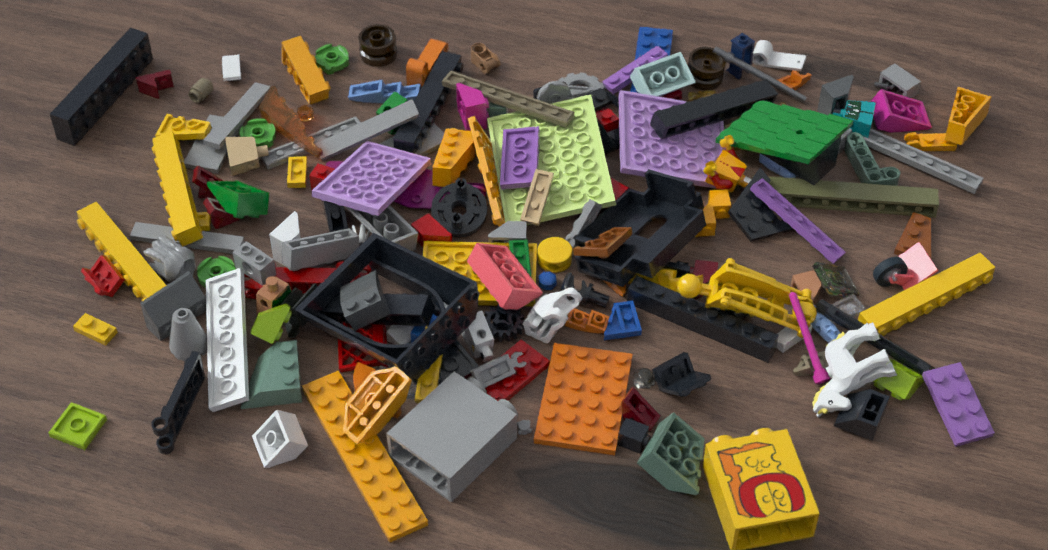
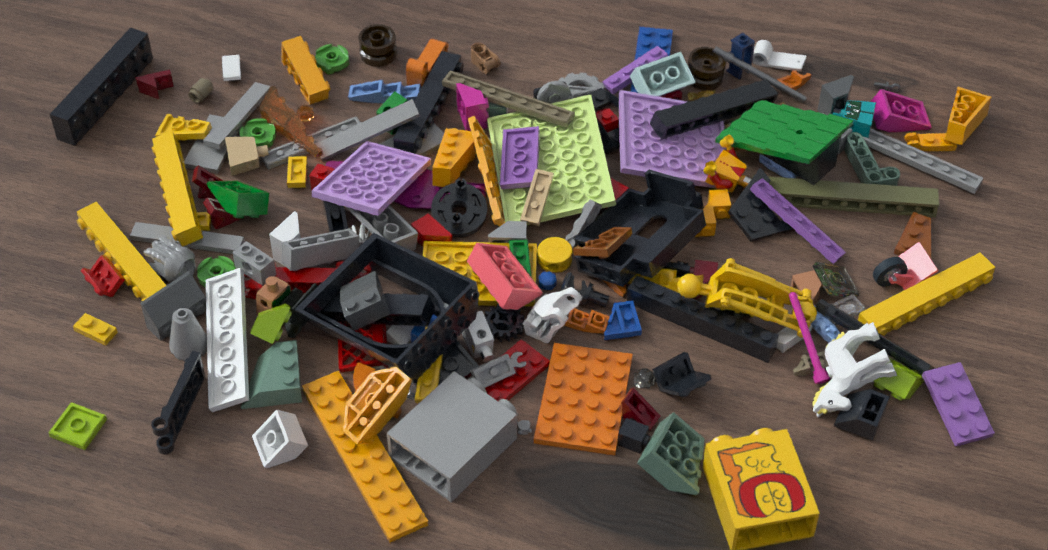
(901, 79): light grey panel -> none

